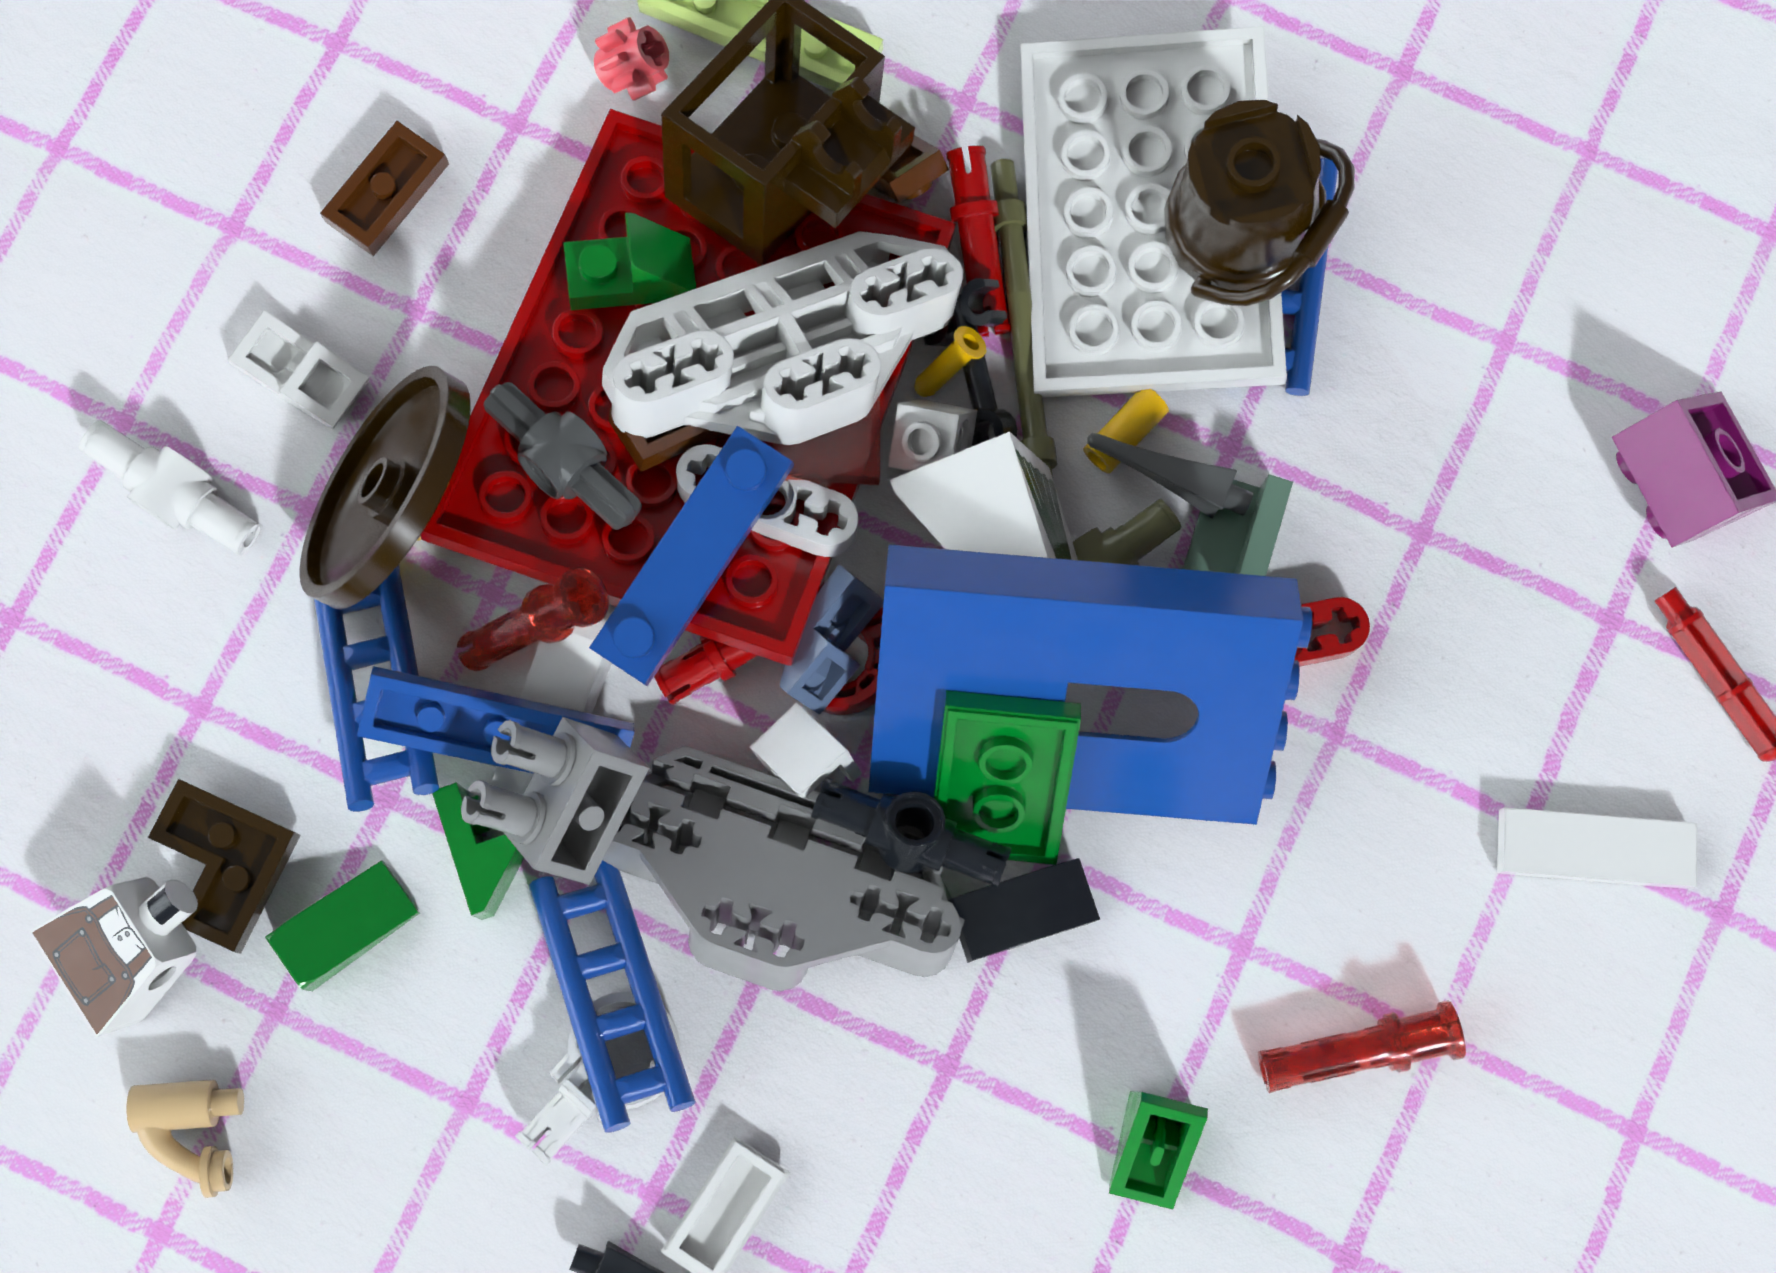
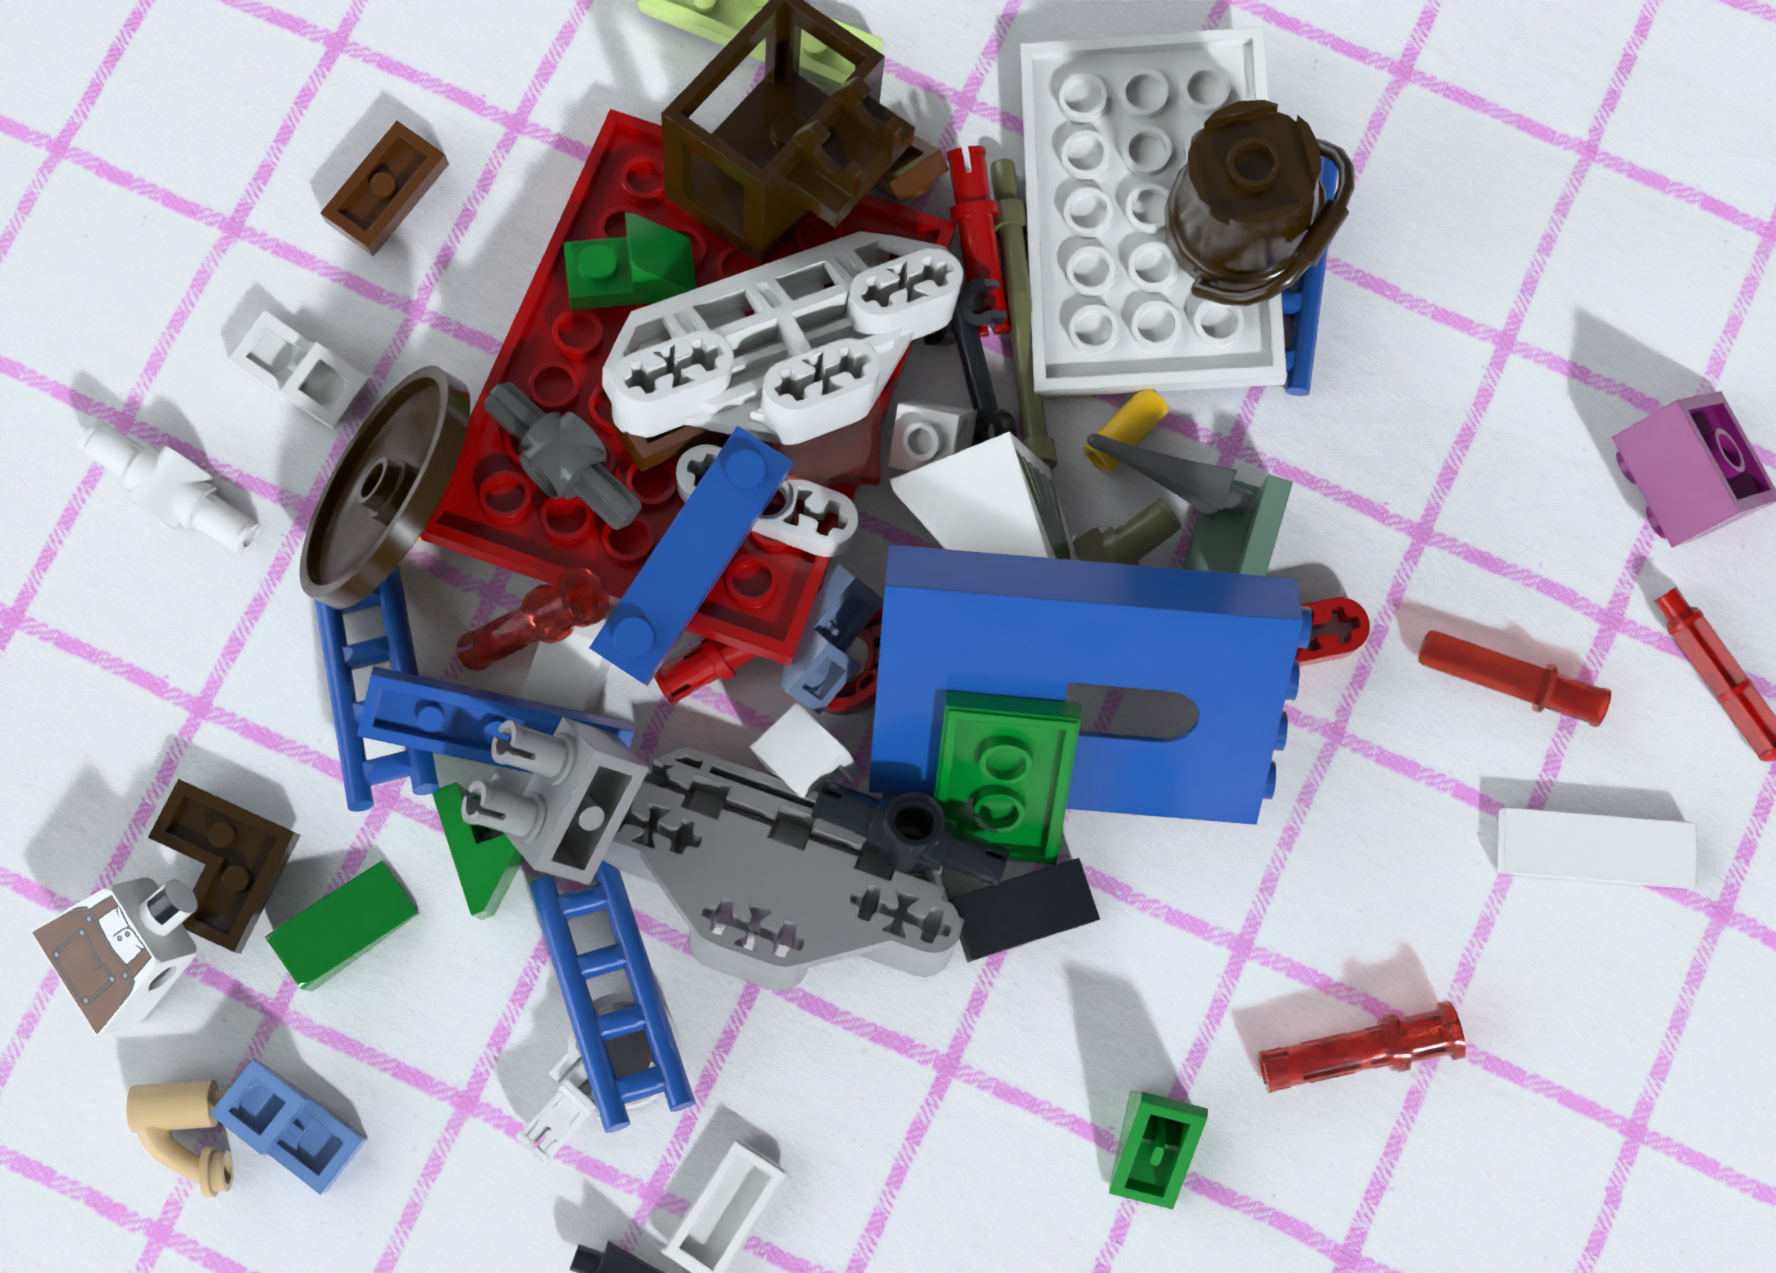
(288, 1126): none -> medium blue slope
(631, 58): coral gear -> none
(966, 346): yellow piece -> none
(1515, 677): none -> clear red axle

